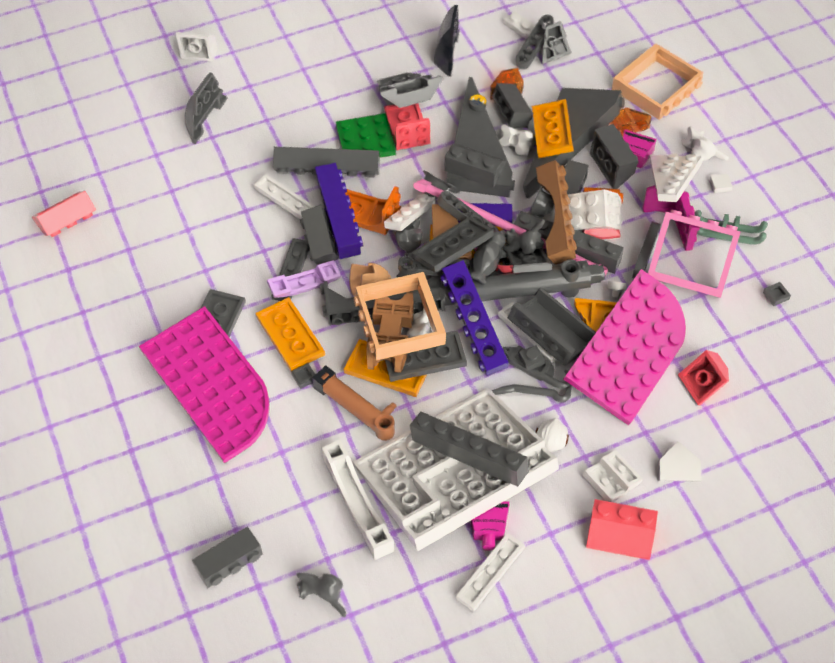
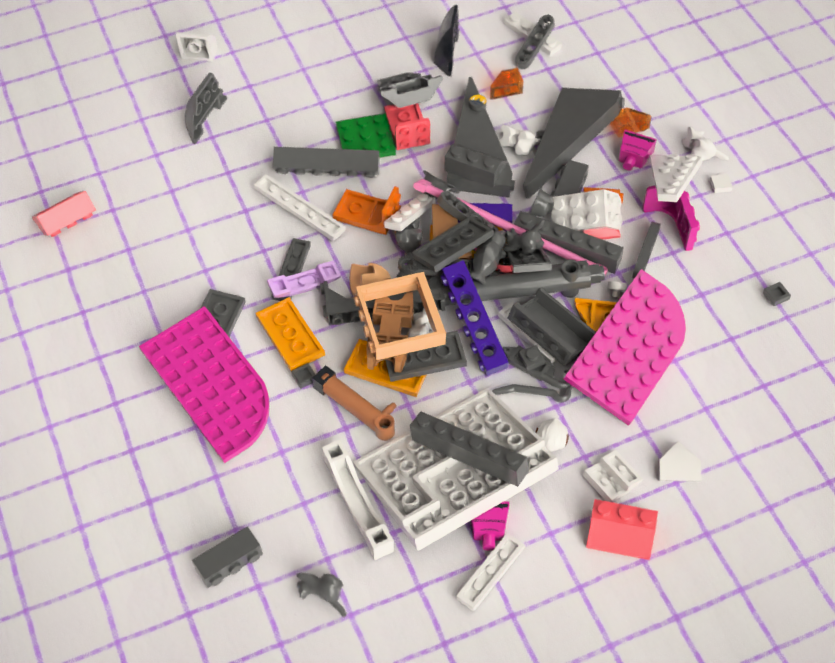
(318, 235): dark grey brick -> none
(338, 210): dark purple brick -> none
(512, 105): dark grey brick -> none
(552, 128): light orange plate -> none
(555, 43): slope -> none
(560, 241): medium nougat arch -> none
(613, 155): dark grey slope -> none
(668, 60): light nougat window -> none
(705, 376): coral slope -> none
(711, 225): bright pink window -> none
(741, 227): sand green piece -> none

